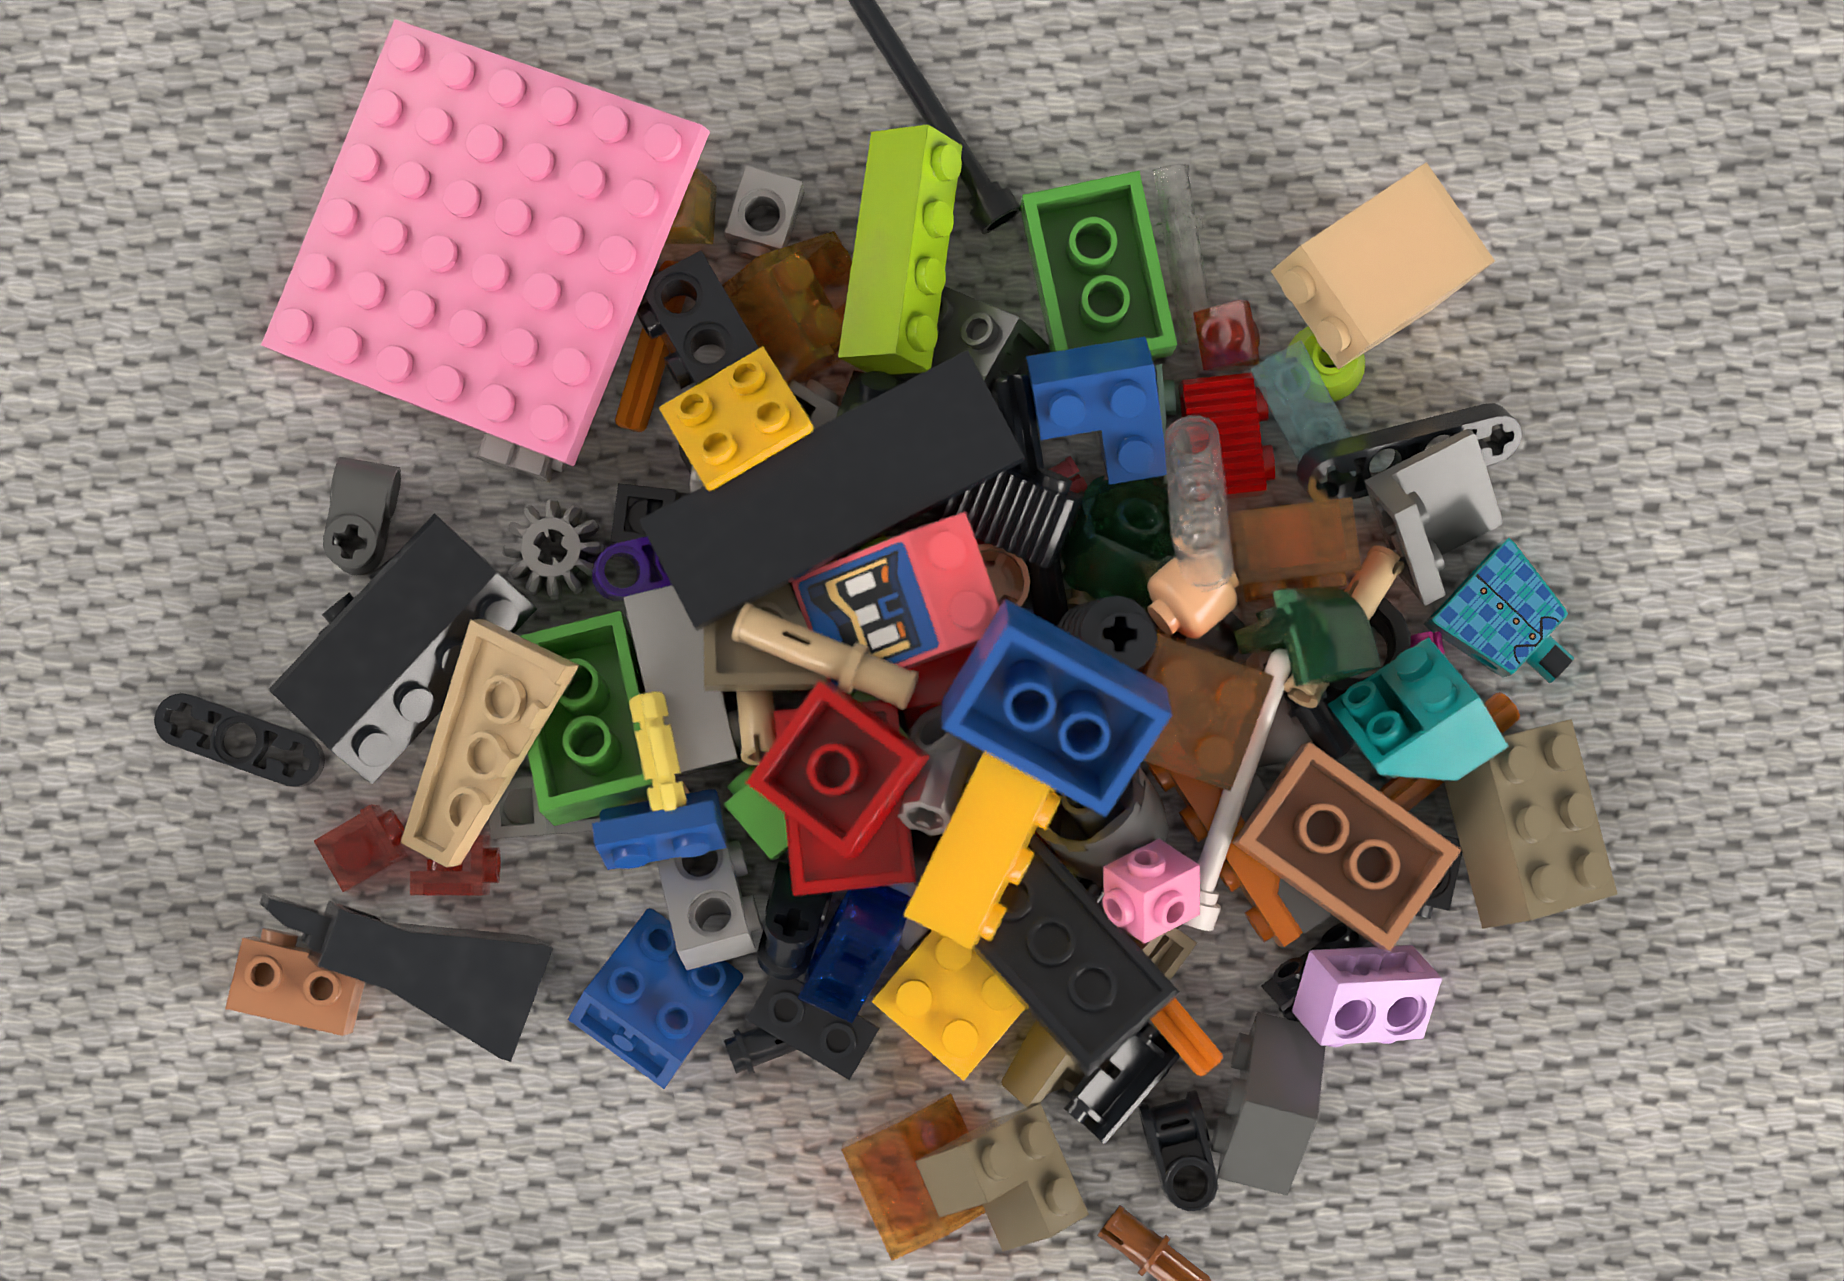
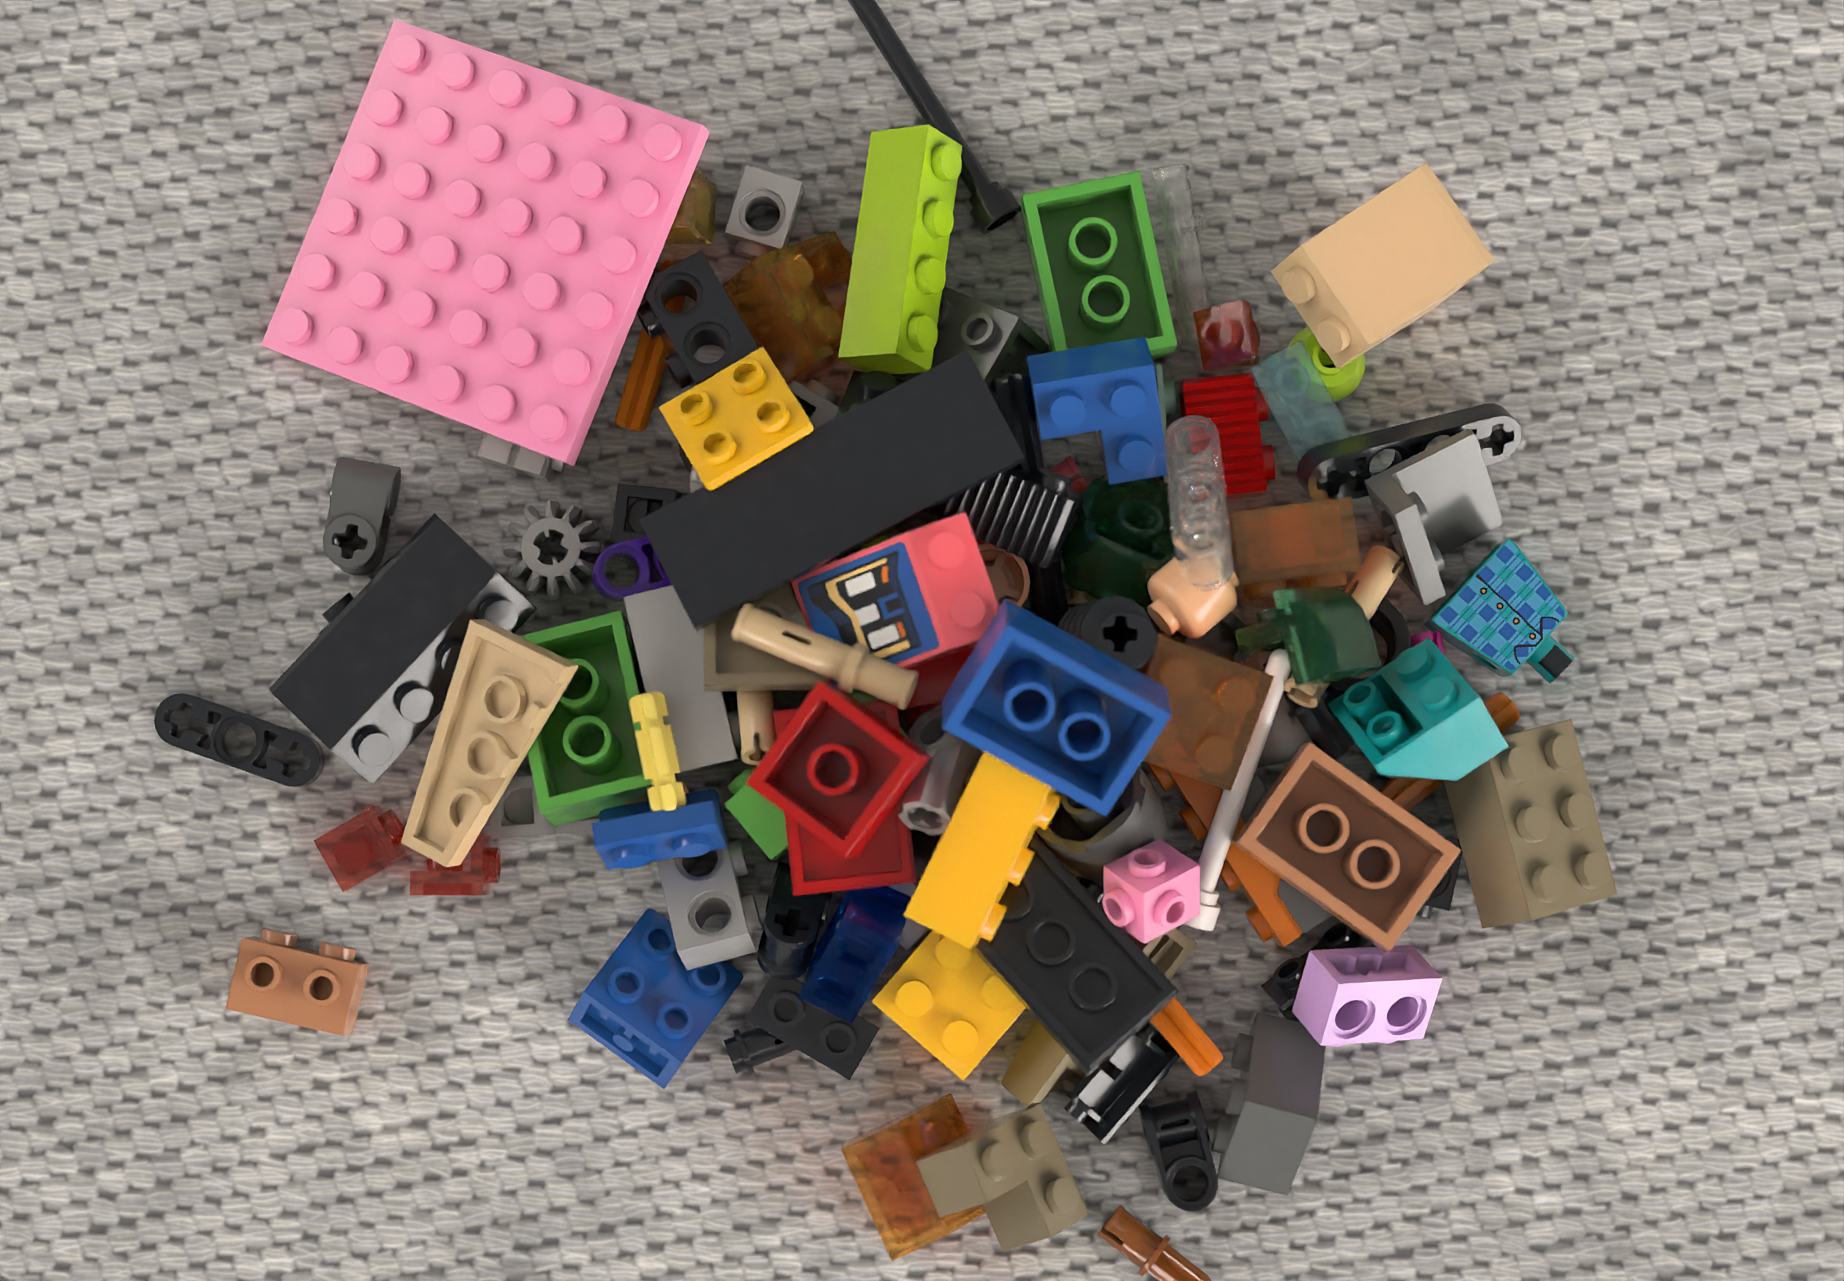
(461, 977): black piece -> none

